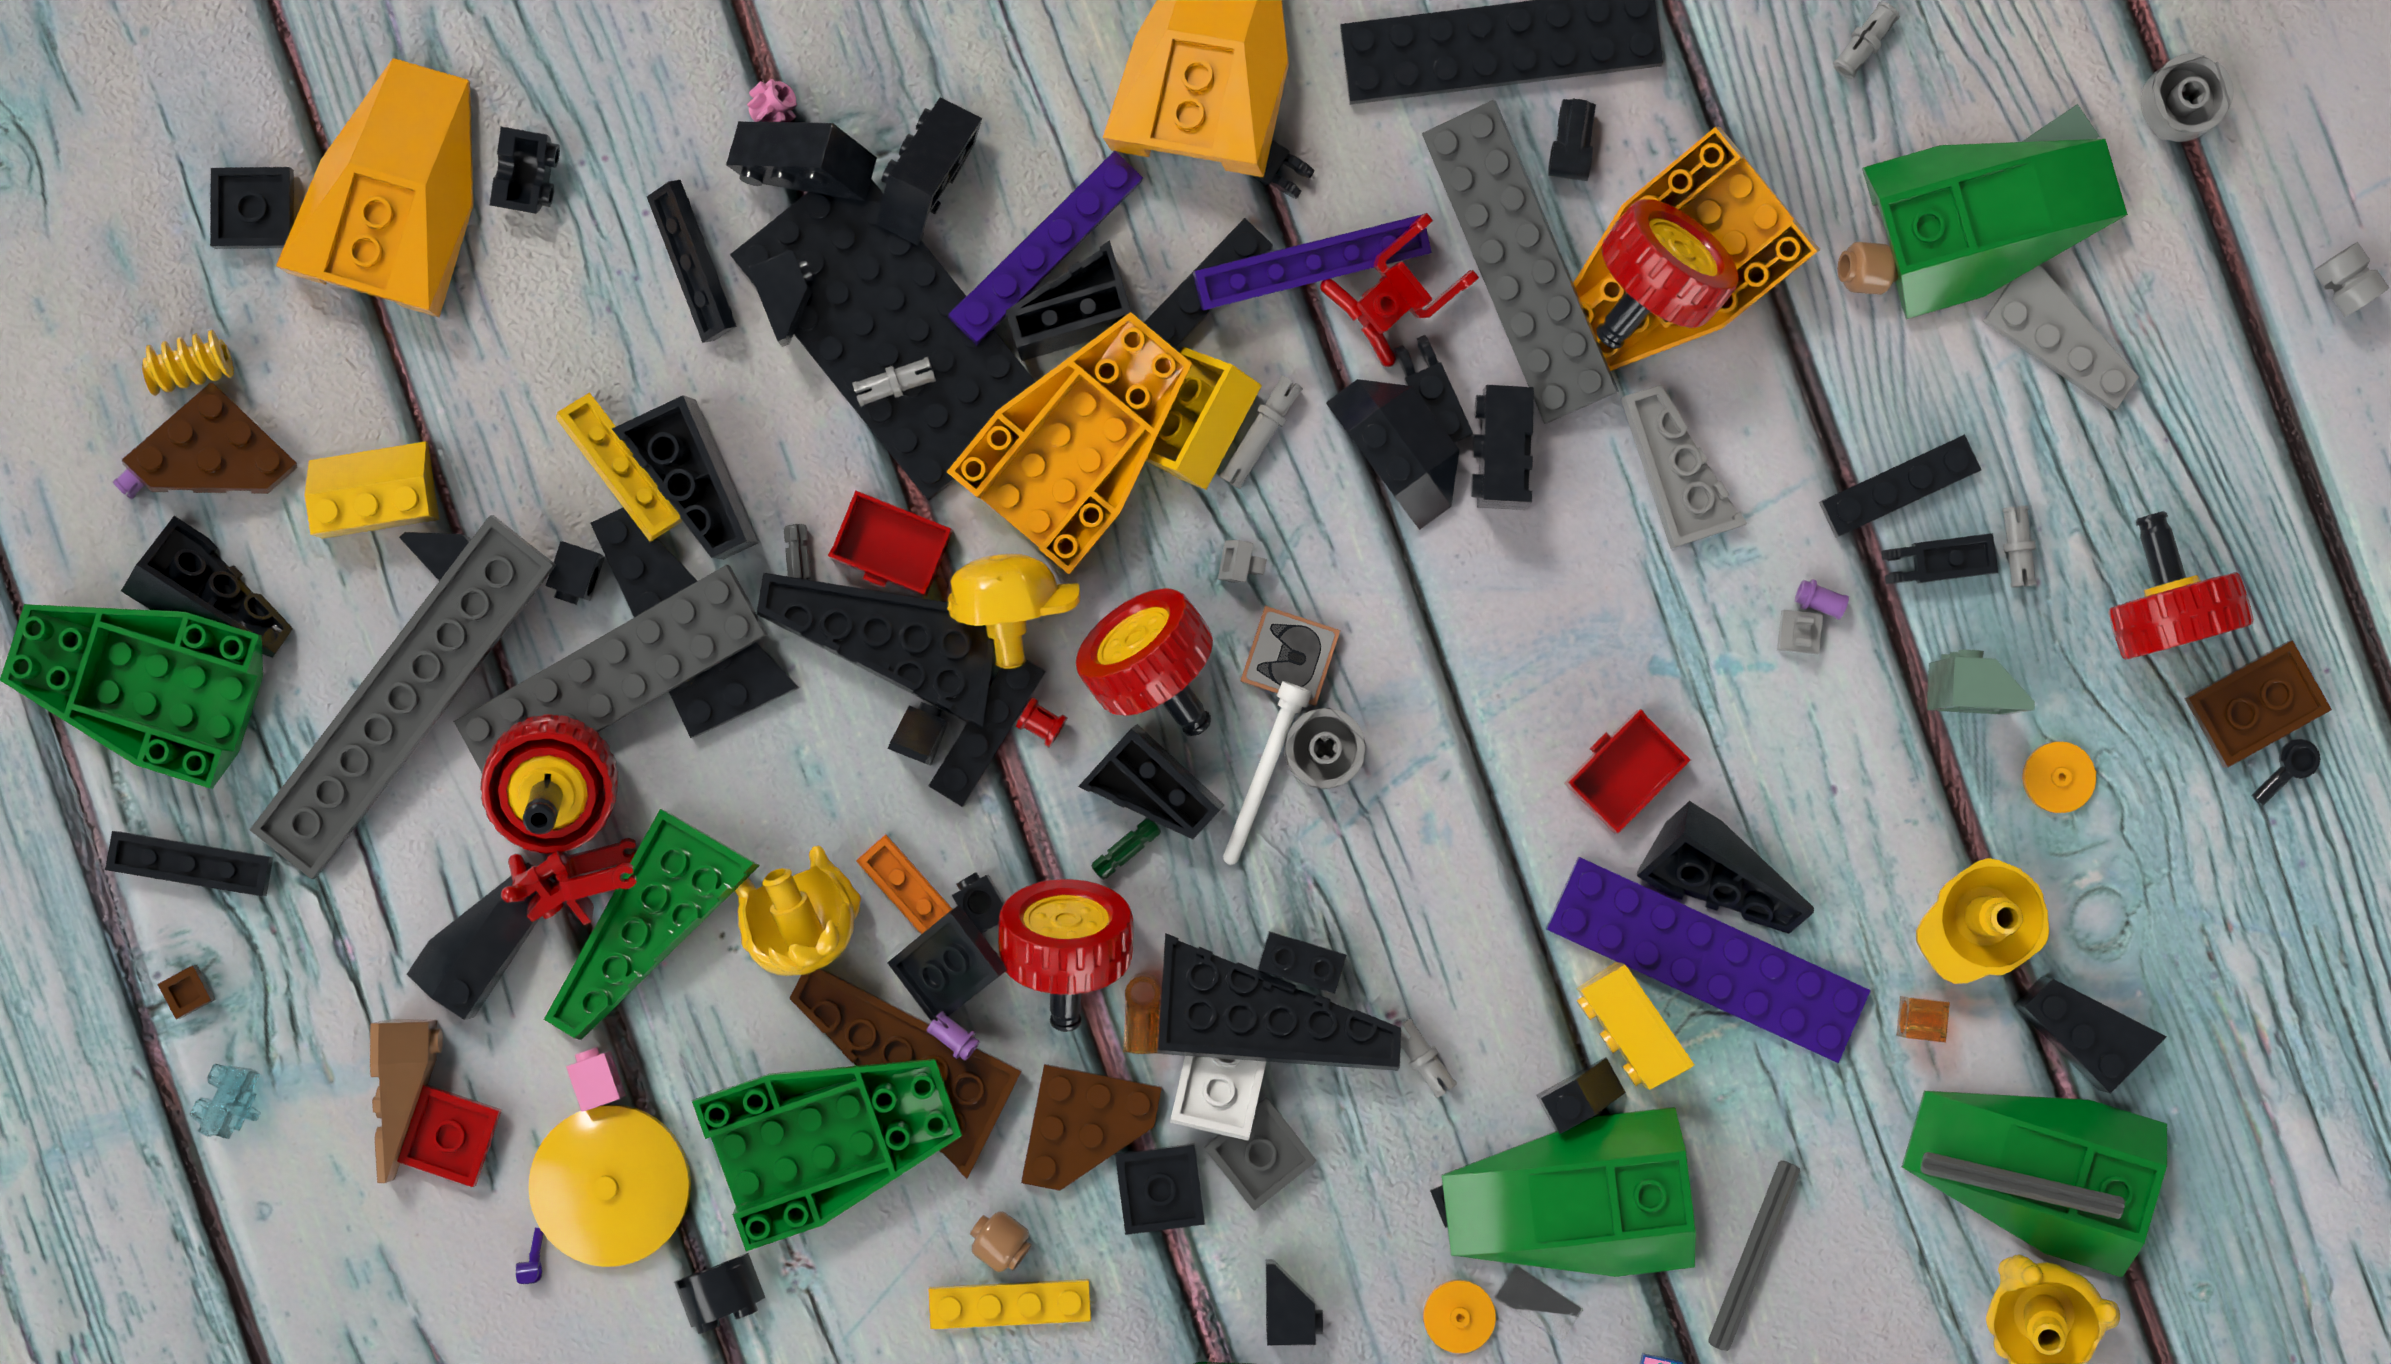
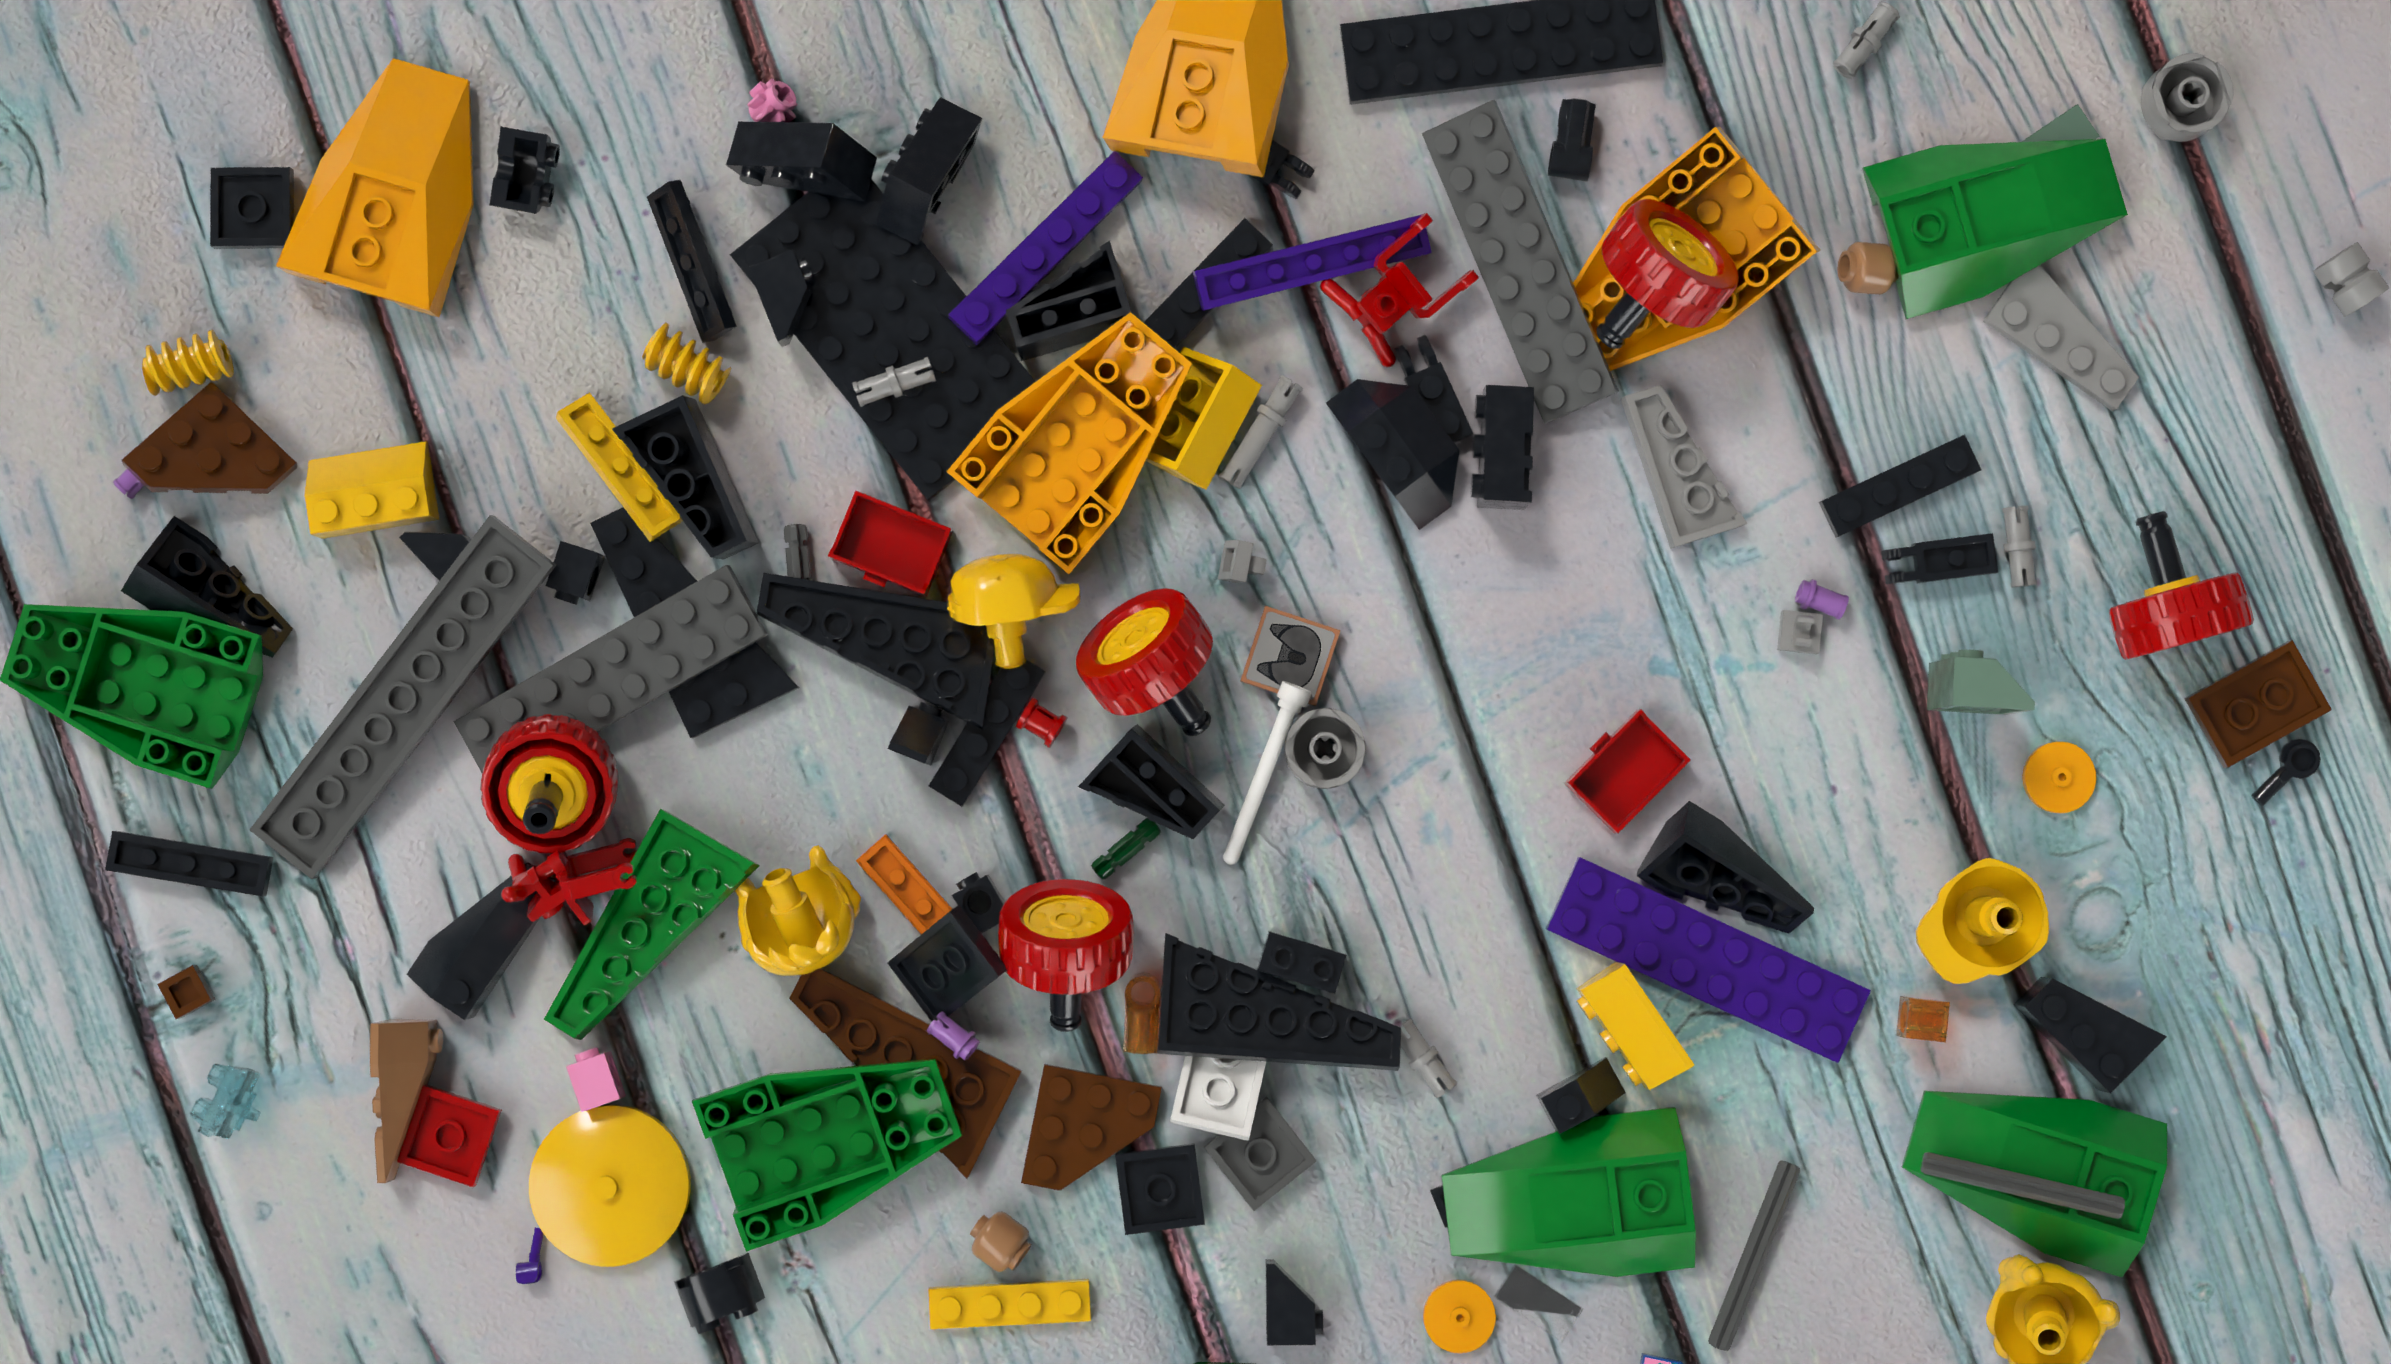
(685, 365): none -> yellow piece

